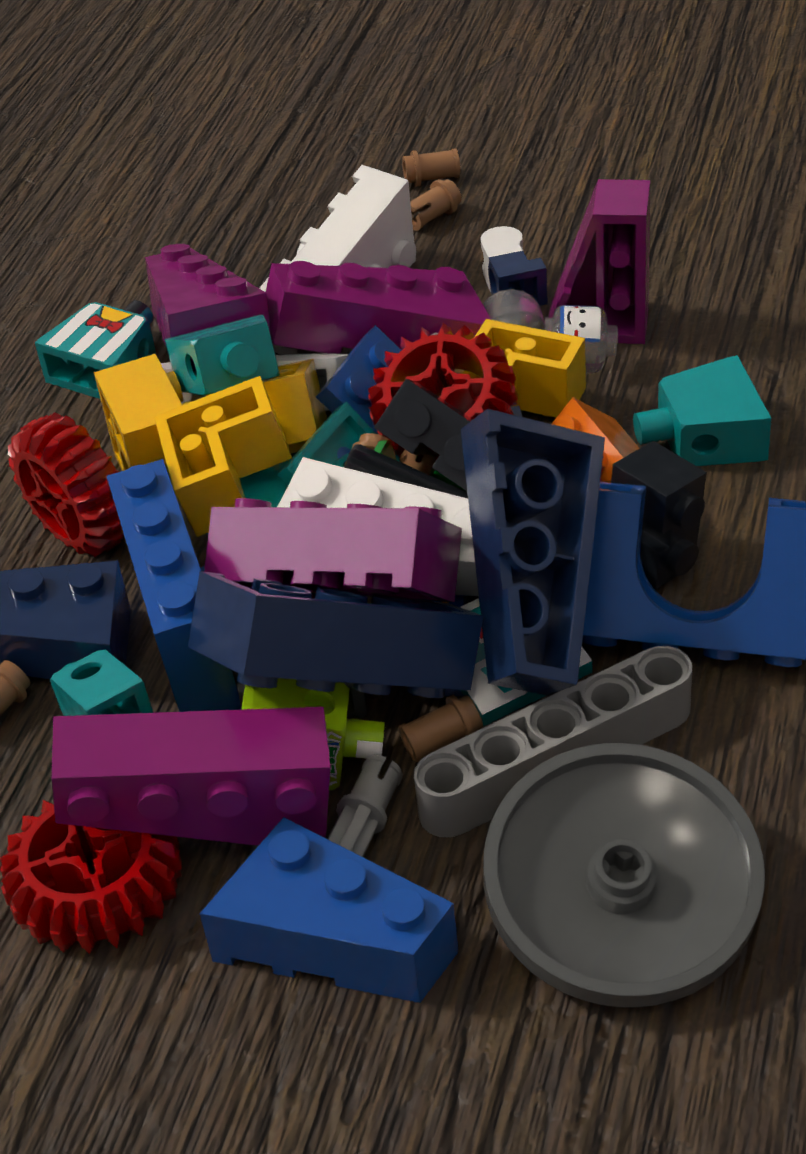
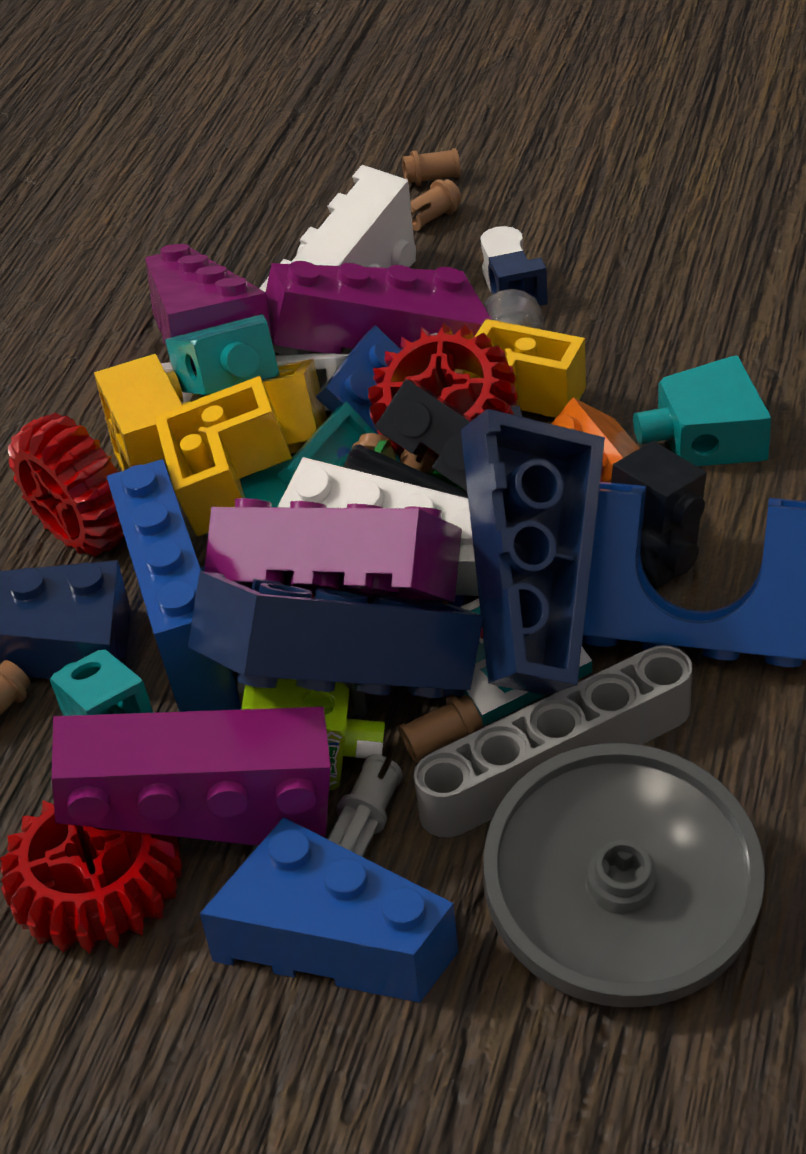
(94, 341): teal torso -> none
(588, 323): head -> none
(612, 258): magenta wedge -> none

